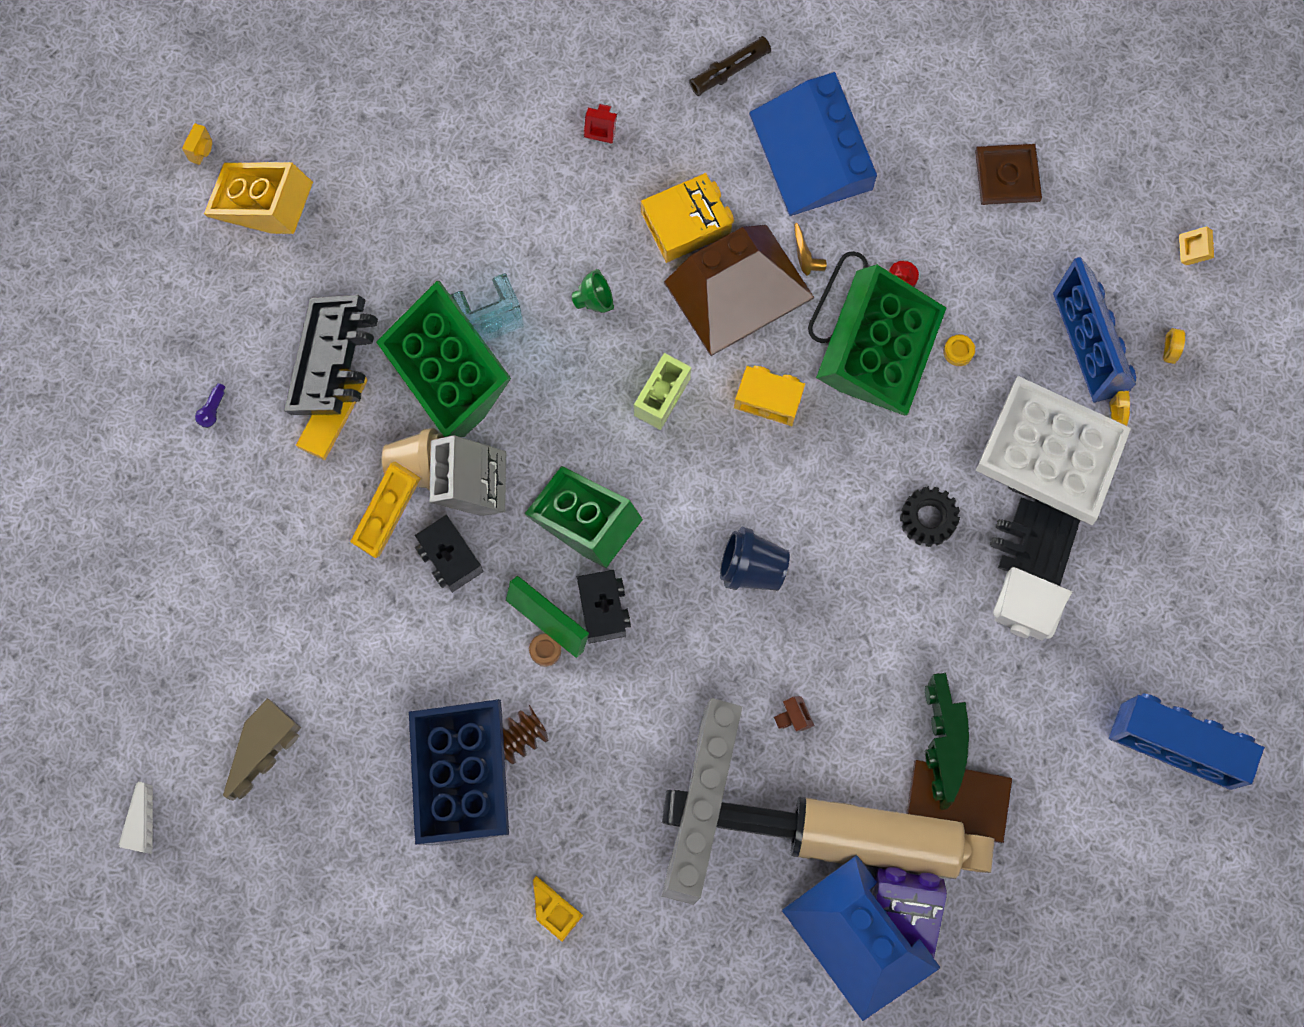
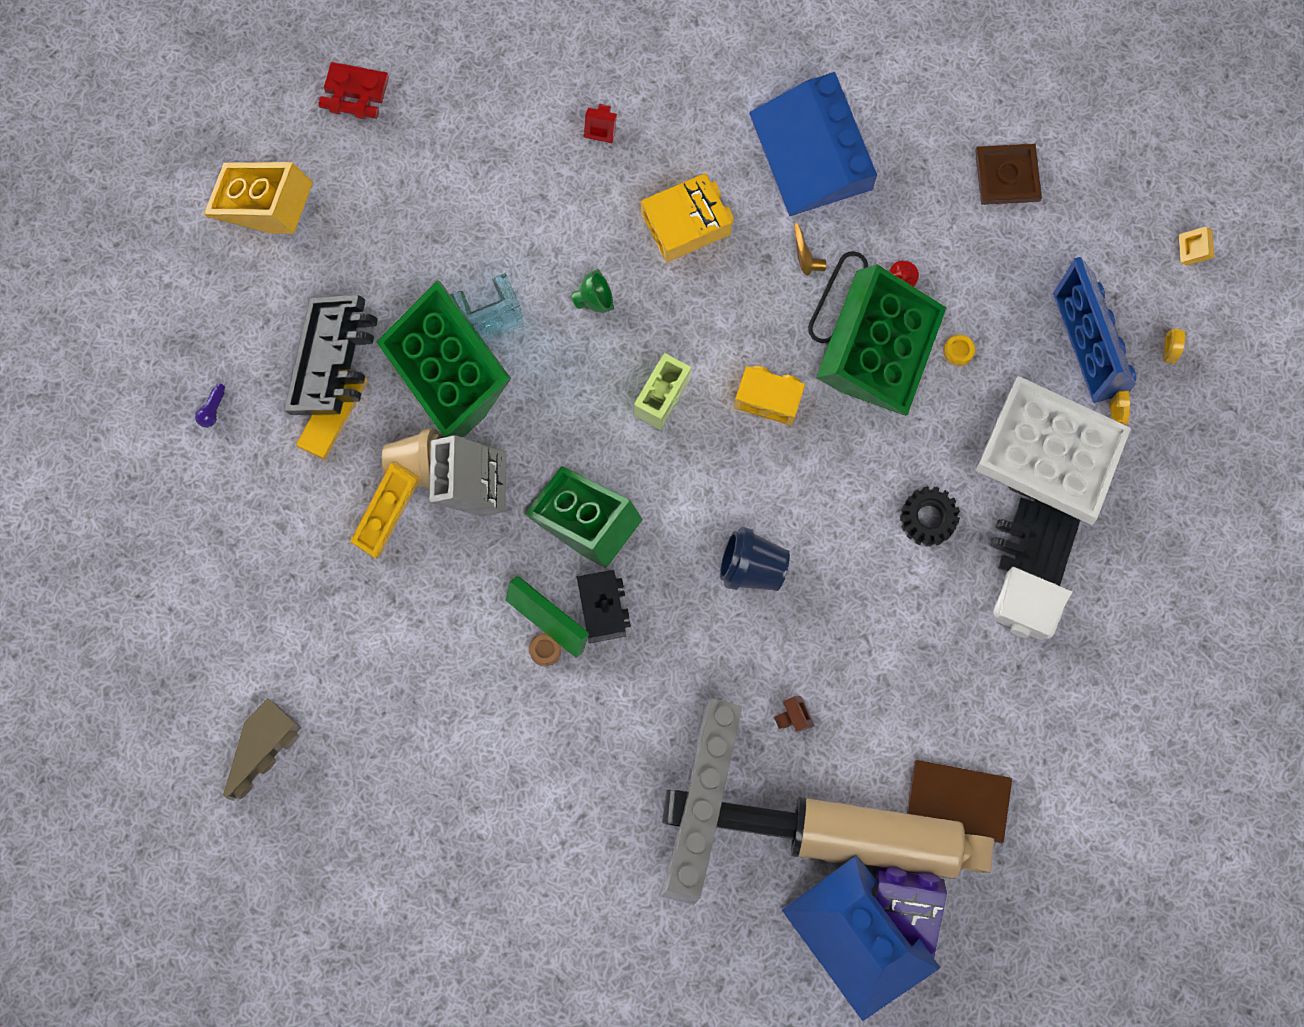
(138, 826): white slope -> none
(197, 144): yellow plate -> none
(356, 83): none -> red plate
(444, 536): black brick -> none
(458, 773): dark blue slope -> none
(521, 734): reddish brown piece -> none
(554, 911): yellow tile -> none
(703, 83): dark brown pin -> none
(737, 287): slope -> none
(949, 752): dark green slope -> none
(1187, 742): blue brick -> none

